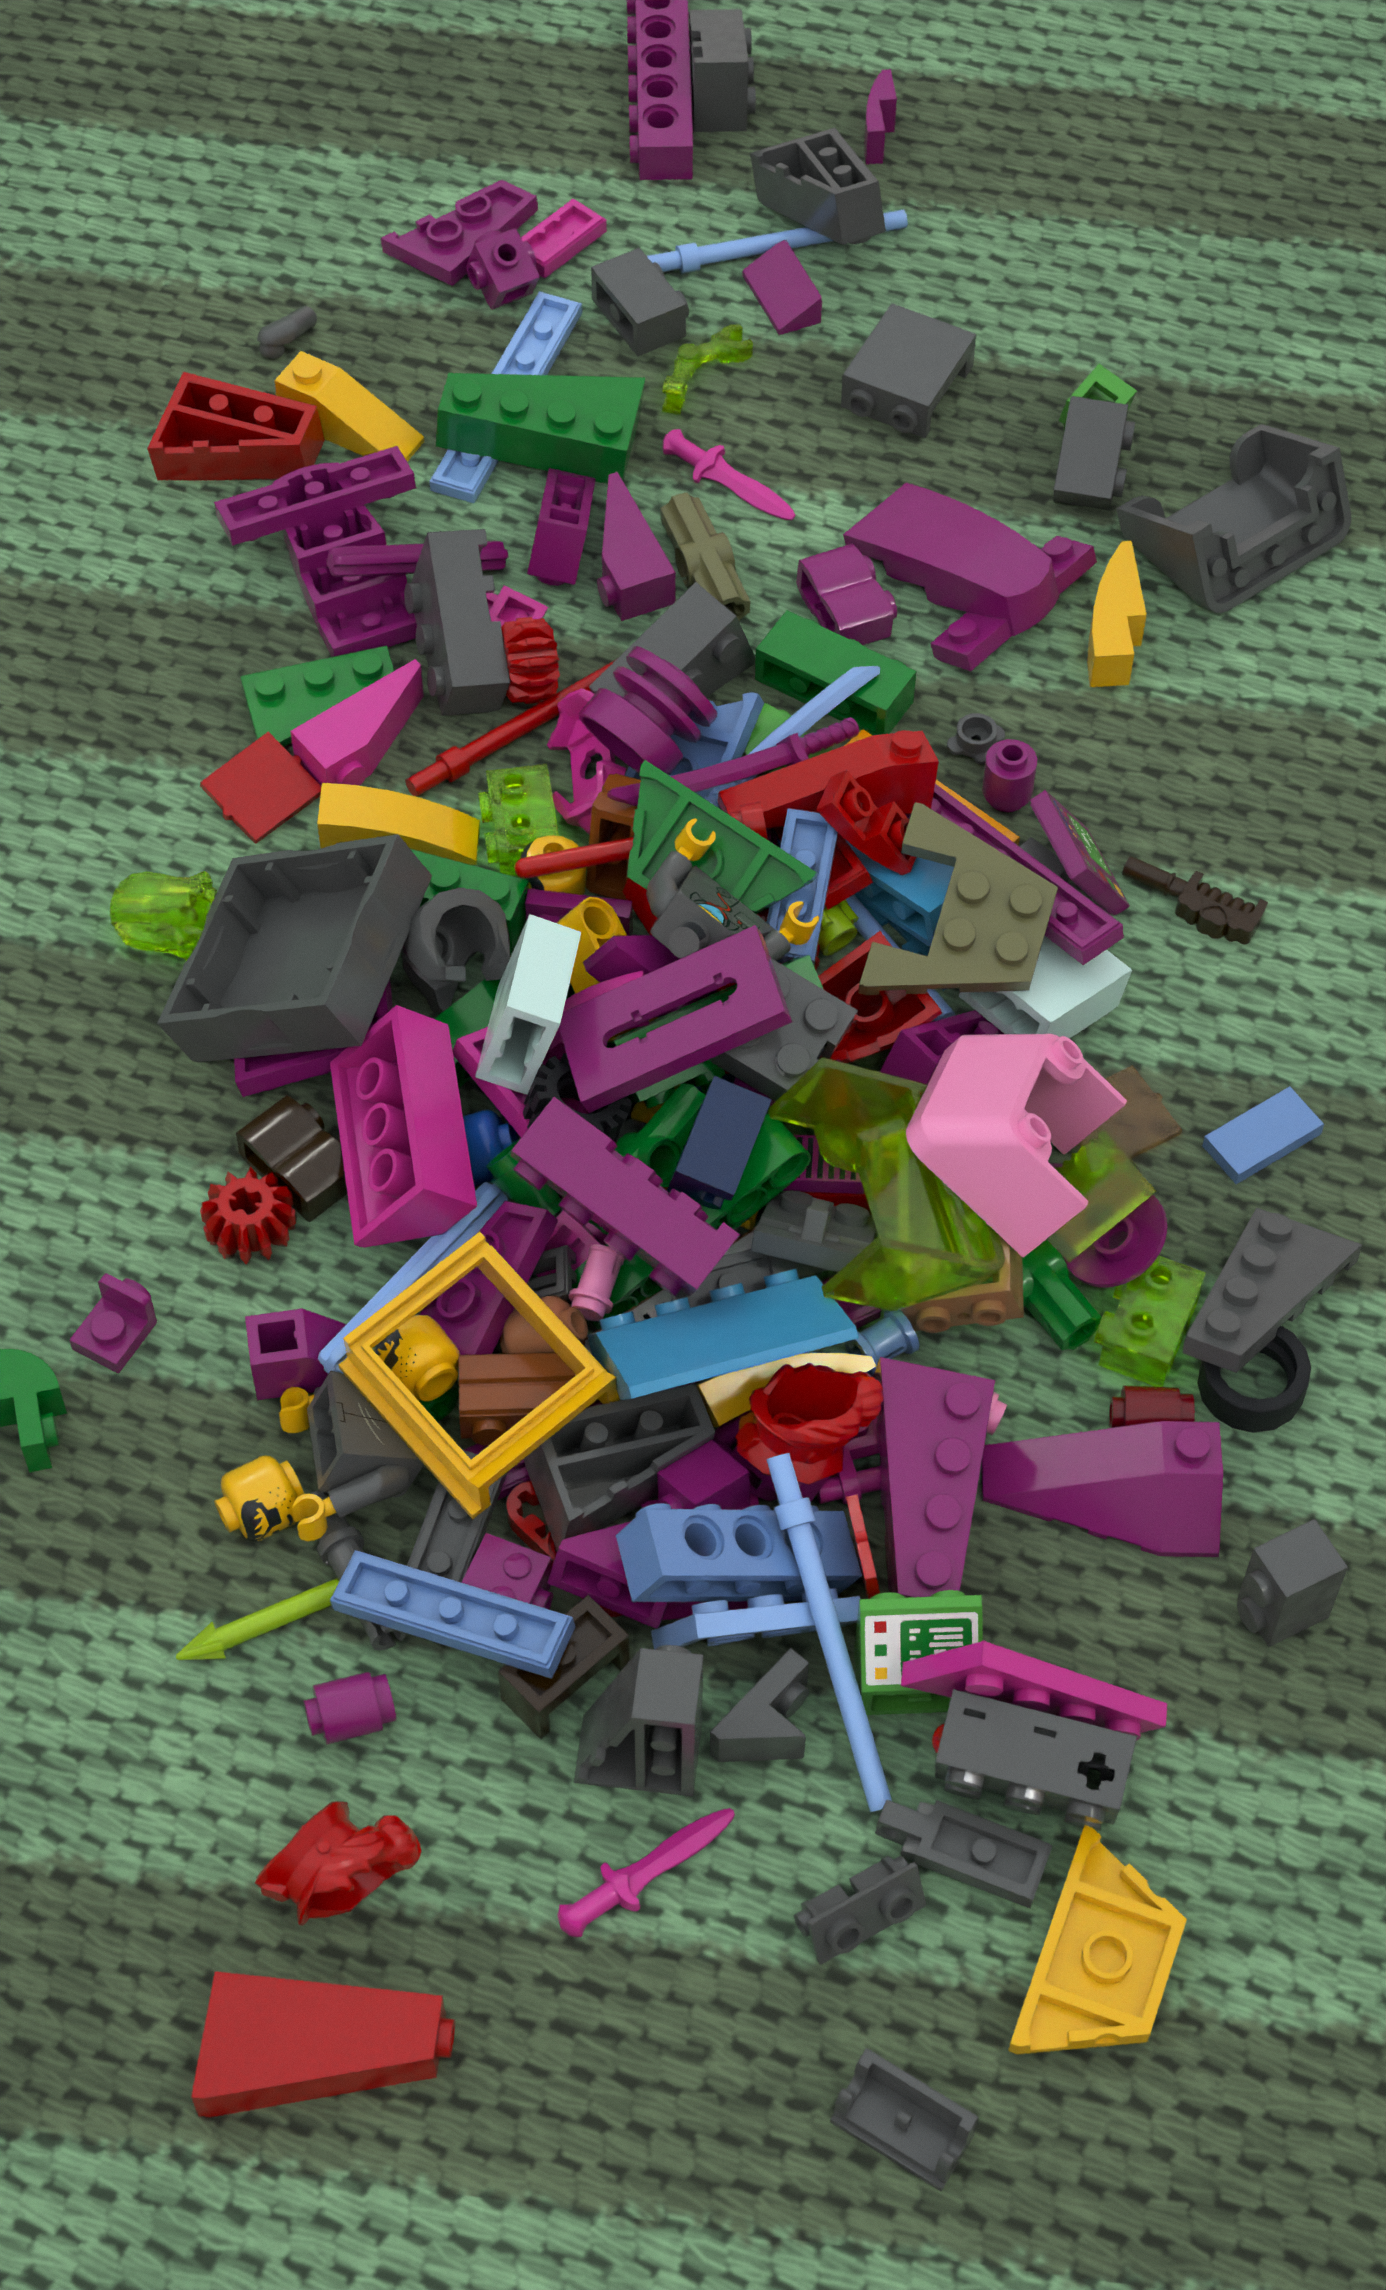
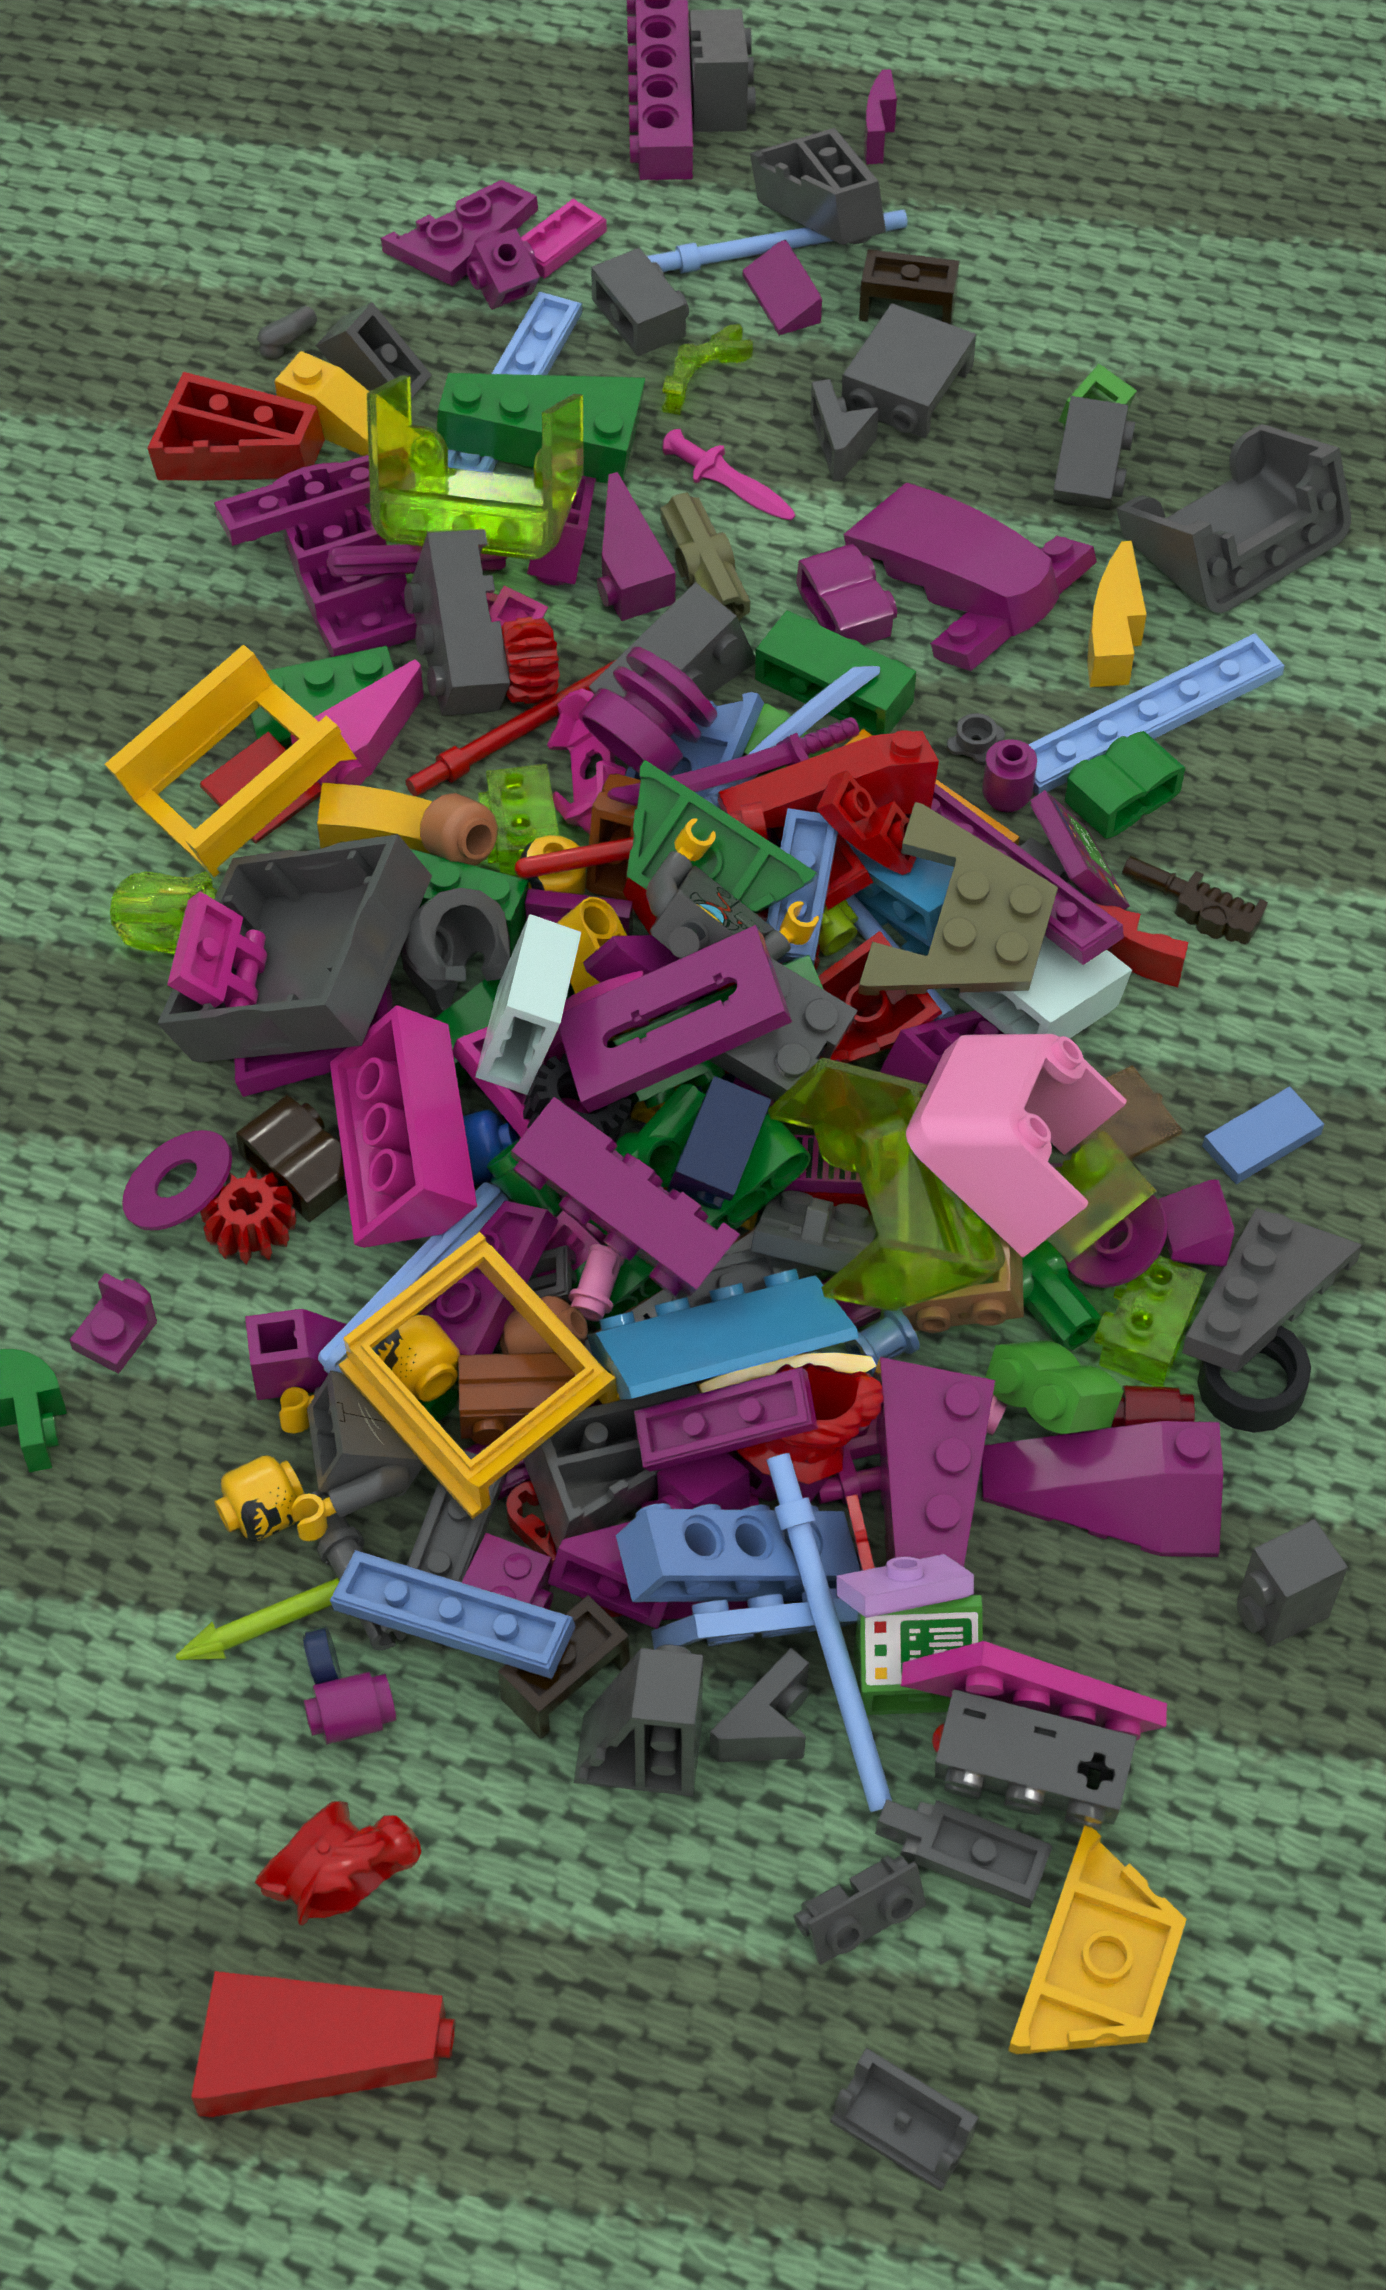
(196, 726): none -> yellow piece
(206, 955): none -> dark pink plate
(213, 1163): none -> magenta gear
(321, 1655): none -> dark blue tile
(372, 350): none -> dark grey slope
(420, 494): none -> clear neon green windscreen
(459, 829): none -> nougat head
(626, 1883): dark pink sword -> none
(725, 1419): none -> magenta tile
(841, 433): none -> dark grey slope
(905, 1585): none -> lavender plate
(909, 279): none -> dark brown panel
(1054, 1386): none -> bright green brick
(1123, 783): none -> green brick
(1147, 954): none -> red slope
(1157, 707): none -> light blue tile
(1199, 1225): none -> magenta slope

